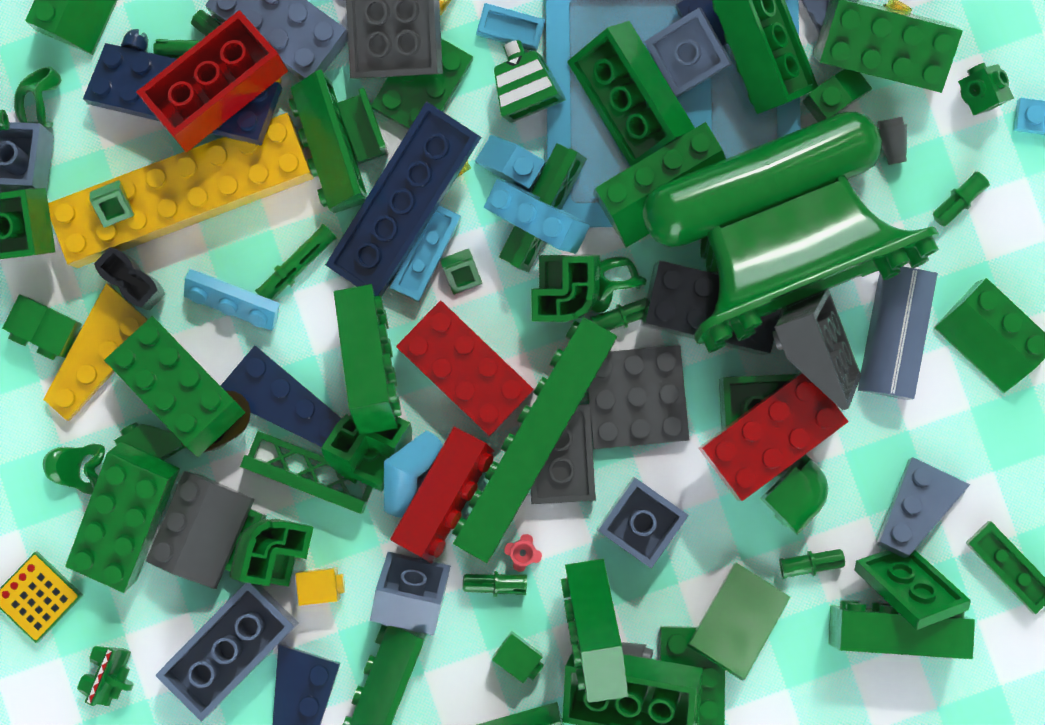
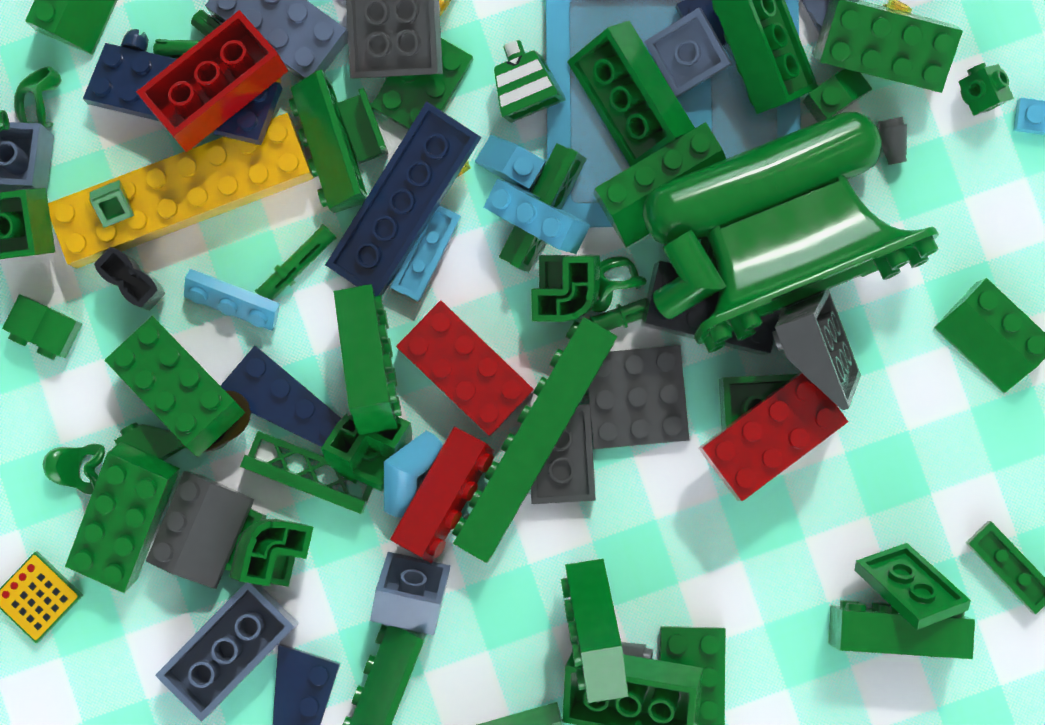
(84, 367): yellow wing -> none
(109, 678): green hips -> none
(319, 586): yellow brick -> none
(461, 271): green slope -> none
(495, 583): green axle -> none
(509, 25): medium azure tile -> none
(518, 658): green brick -> none
(525, 543): coral plate -> none
(642, 522): sand blue brick -> none
(696, 278): none -> green brick
(738, 621): green tile -> none
(798, 494): green brick -> none
(812, 563): green axle -> none
(898, 334): sand blue brick -> none
(918, 506): sand blue wing -> none
(960, 198): green axle -> none

